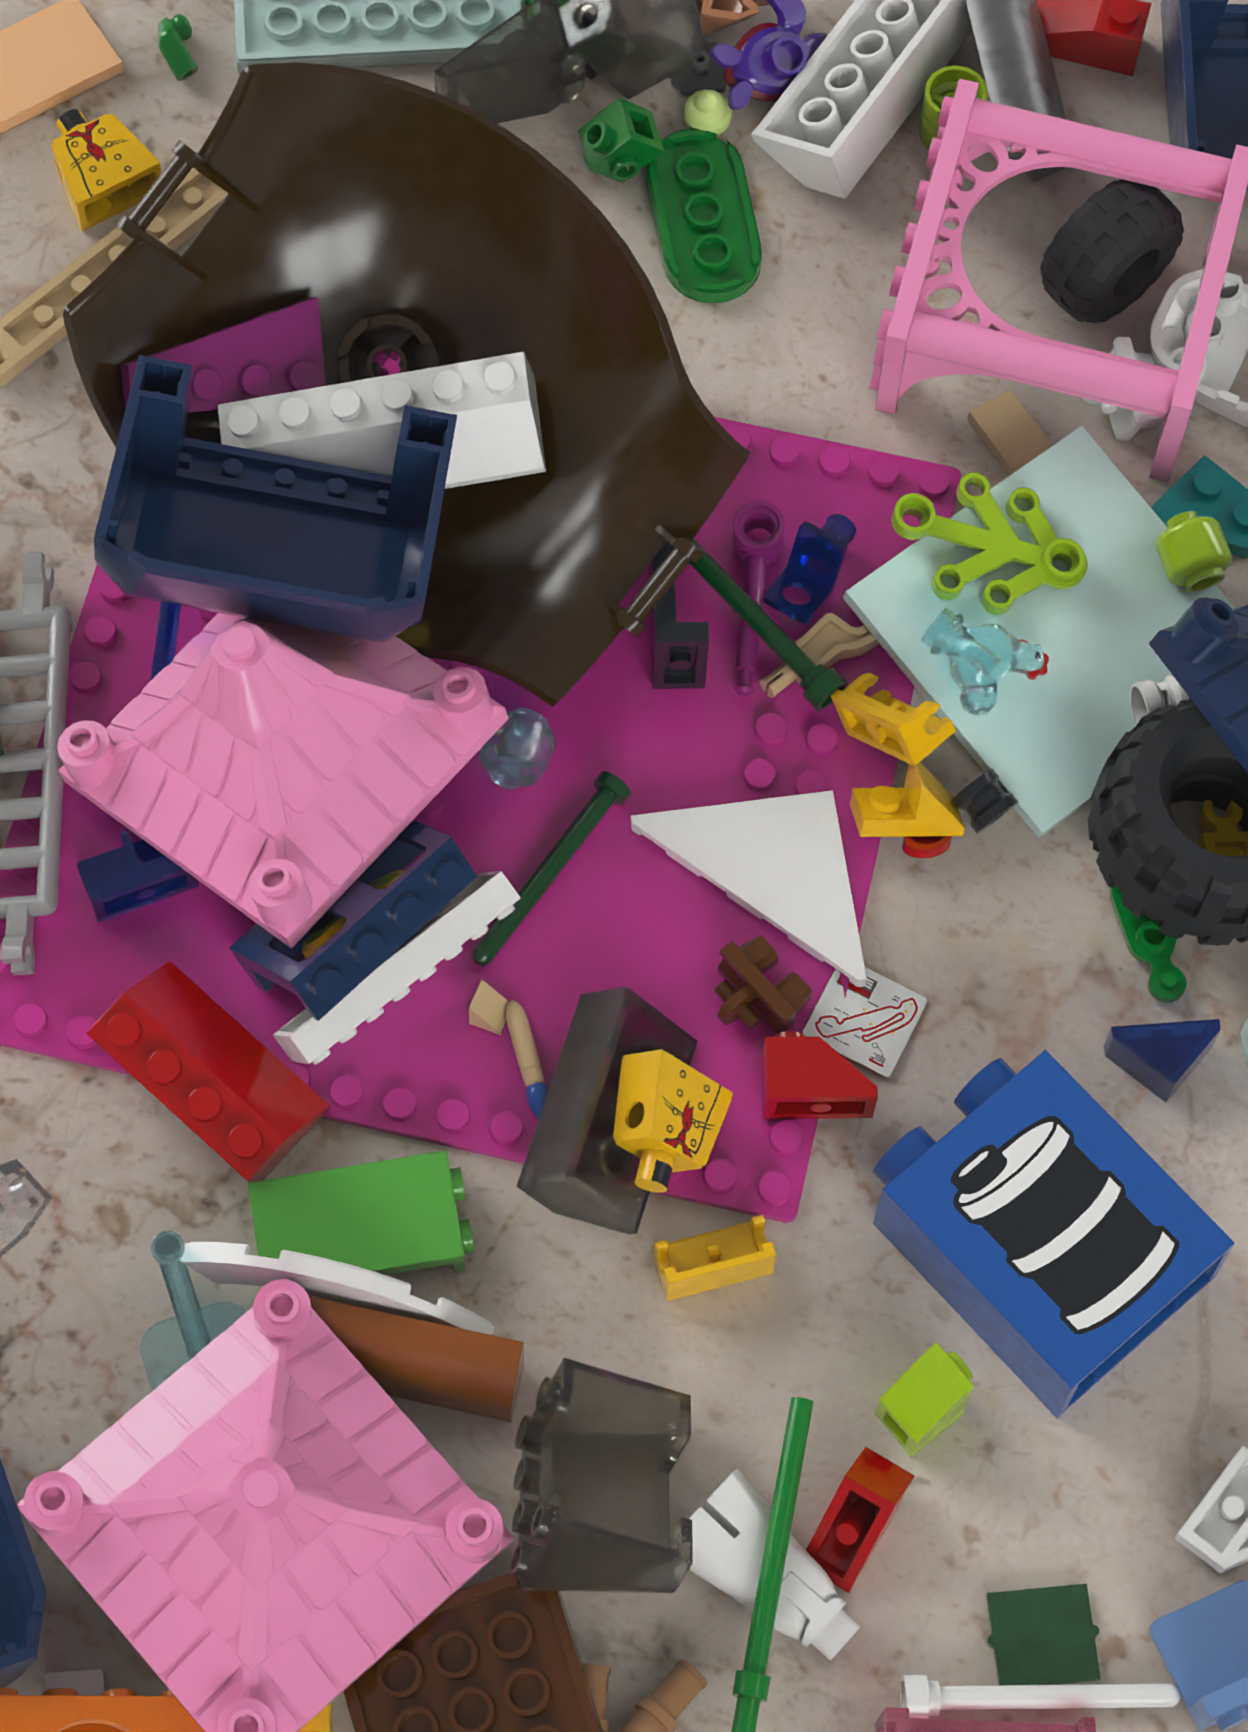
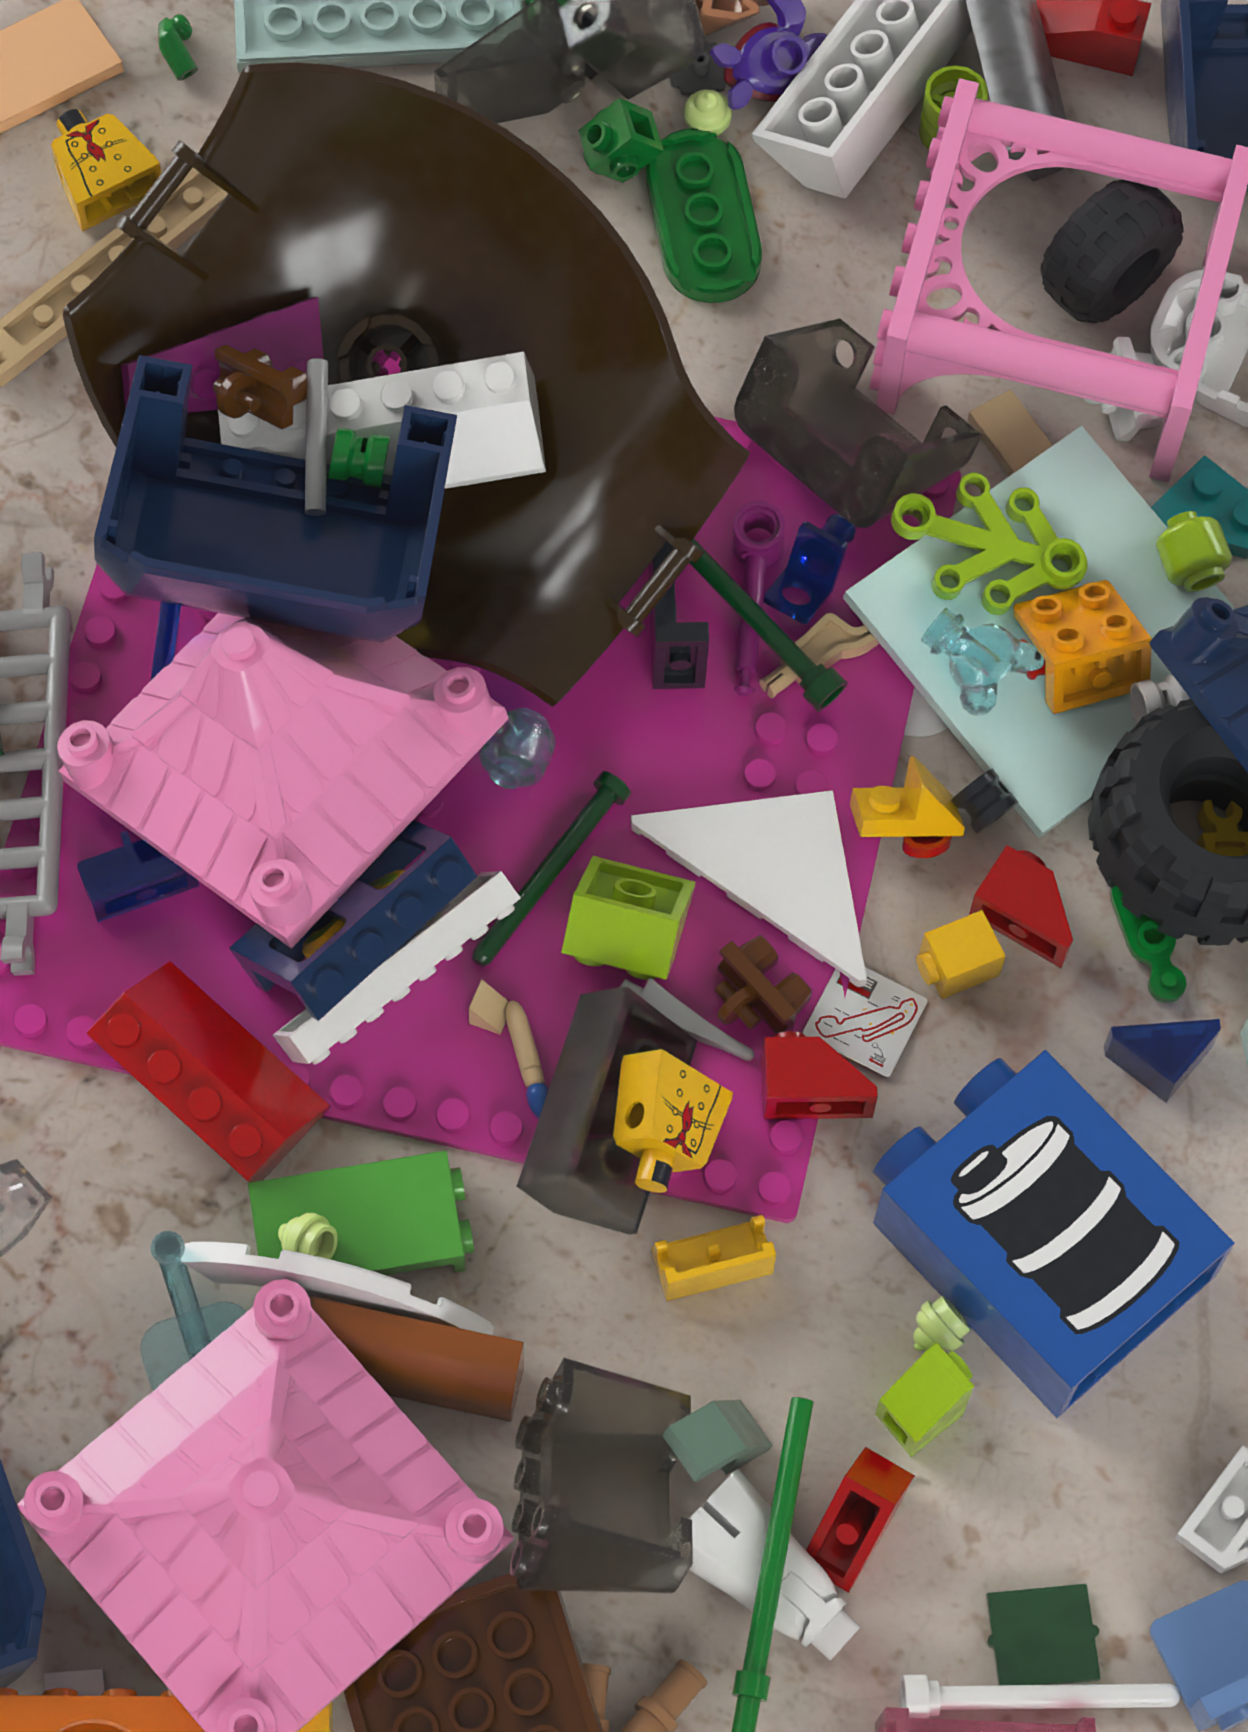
(255, 387): none -> reddish brown hips
(309, 1235): none -> yellowish green plate
(316, 437): none -> light grey bar
(359, 457): none -> green wheel
(627, 918): none -> lime slope
(689, 1020): none -> light grey piece
(716, 1438): none -> sand green slope
(832, 436): none -> clear smoke windscreen
(890, 723): yellow hinge -> none
(940, 1324): none -> yellowish green plate
(960, 955): none -> yellow brick
(1025, 905): none -> red slope
(1088, 643): none -> light orange bracket

